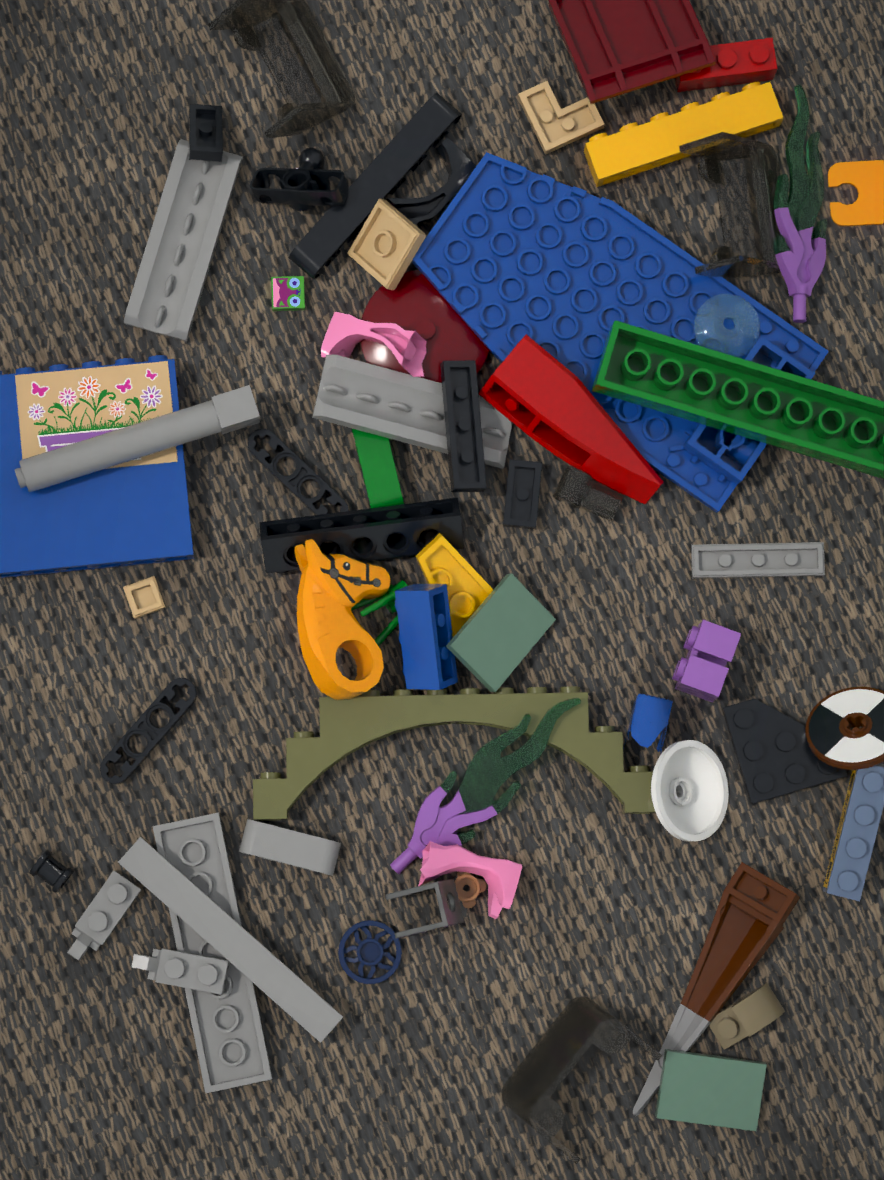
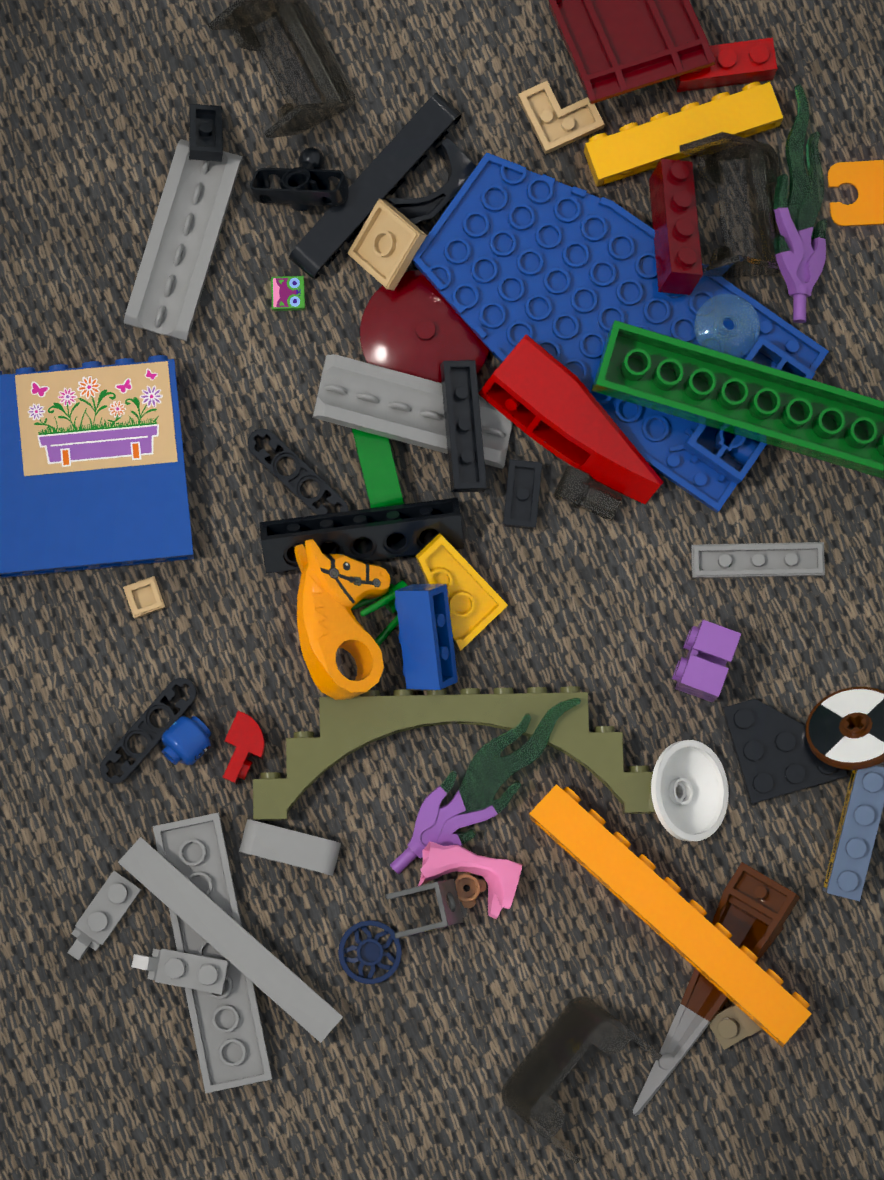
(51, 871): black bush -> none
(186, 740): none -> blue head
(220, 414): light grey brick -> none
(248, 740): none -> red brick
(347, 331): bright pink animal -> none
(501, 632): sand green tile -> none
(648, 719): blue piece -> none
(670, 915): none -> light orange brick
(675, 227): none -> dark red brick
(710, 1090): sand green tile -> none

